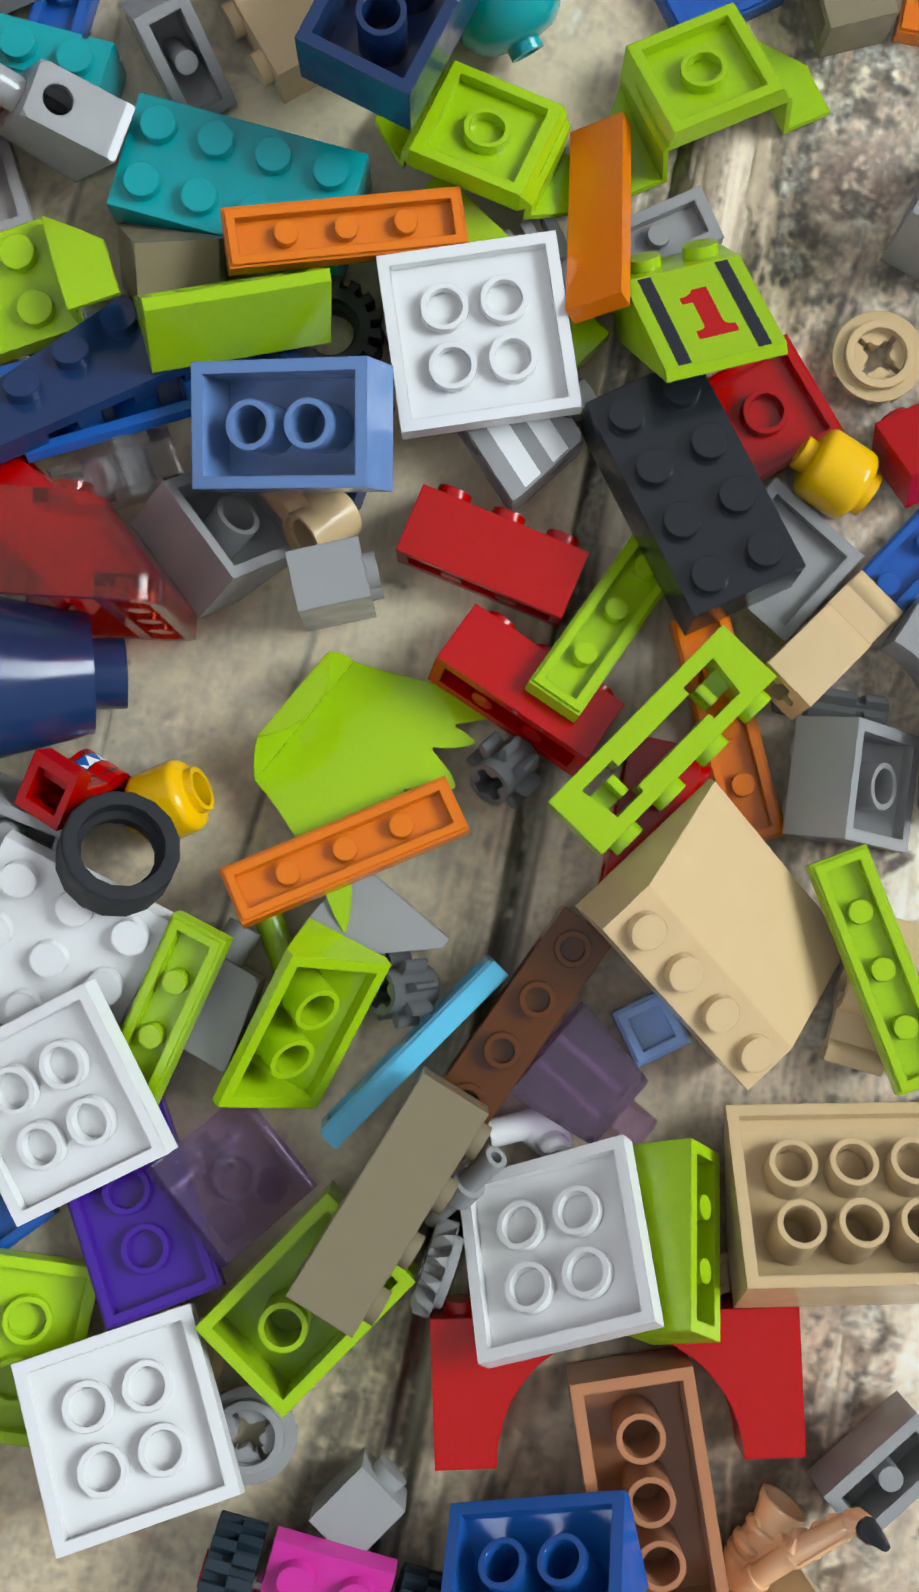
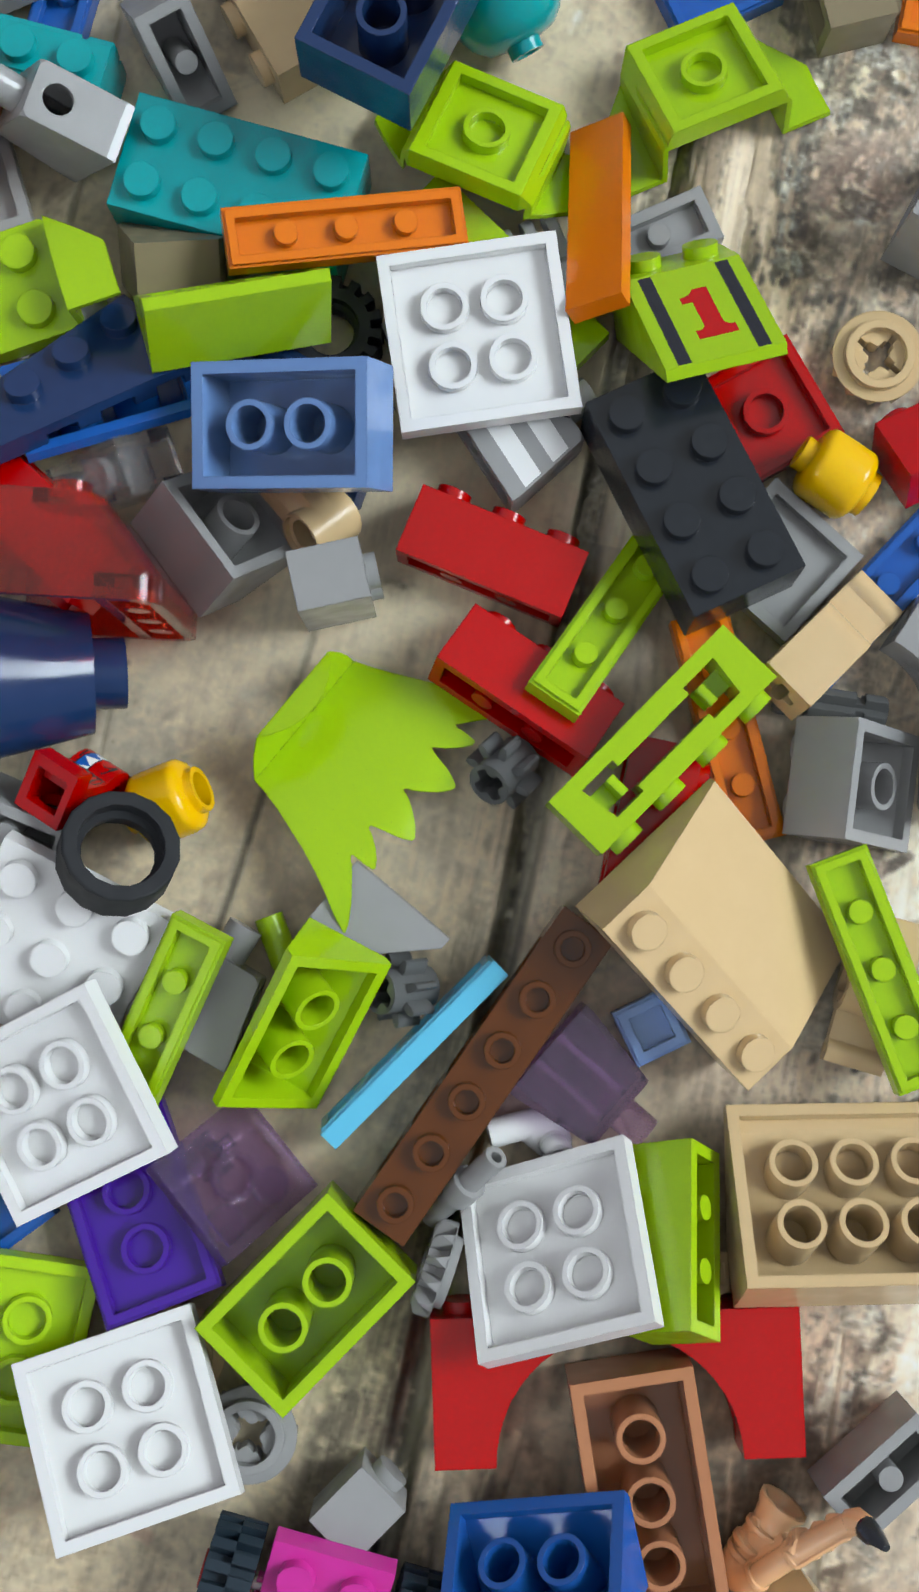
(344, 852): orange tile -> none
(389, 1202): dark tan brick -> none

